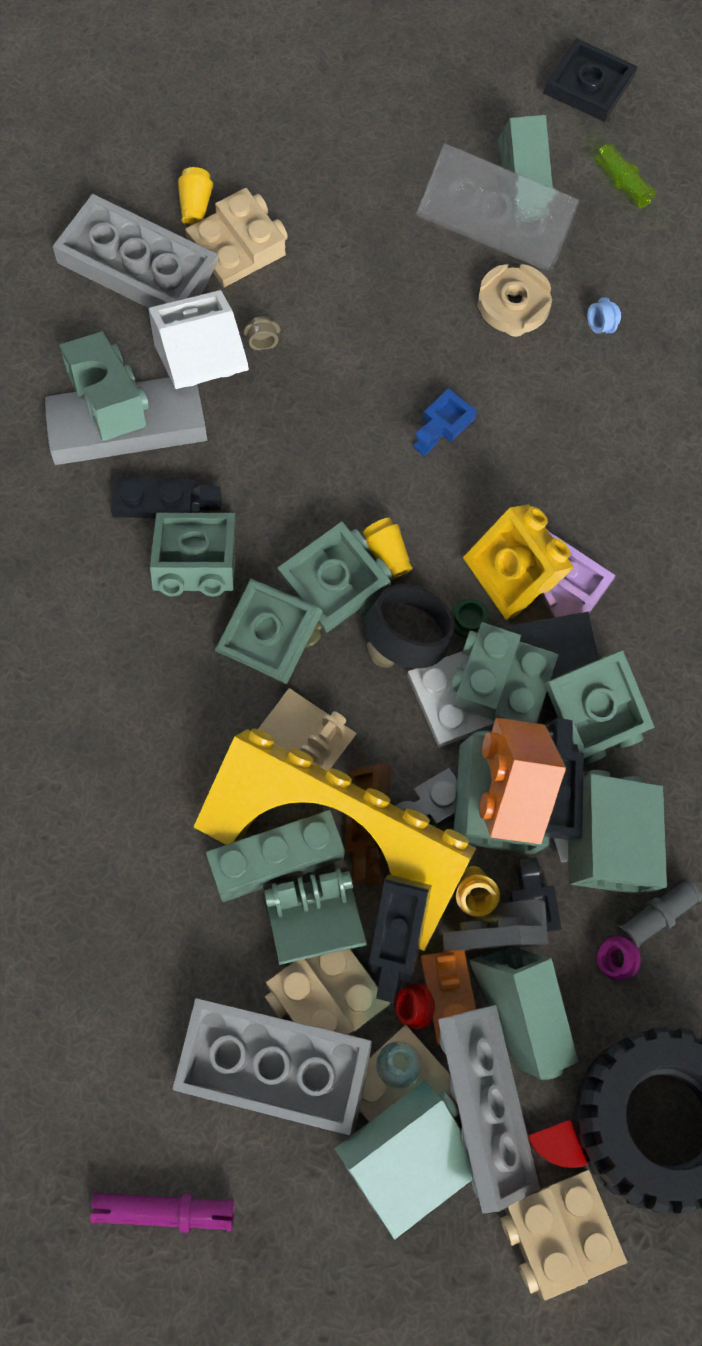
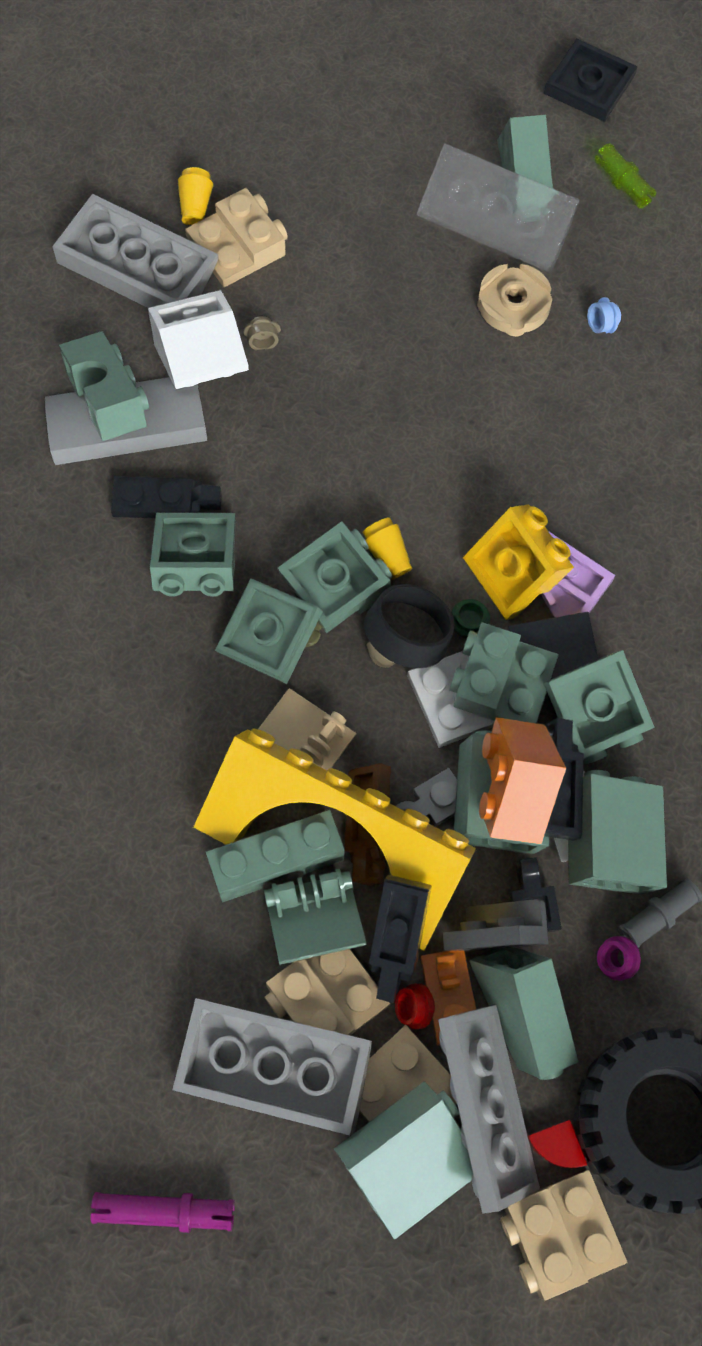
(389, 1073): clear light blue cone -> none
(444, 418): blue plate -> none
(477, 892): yellow cone -> none

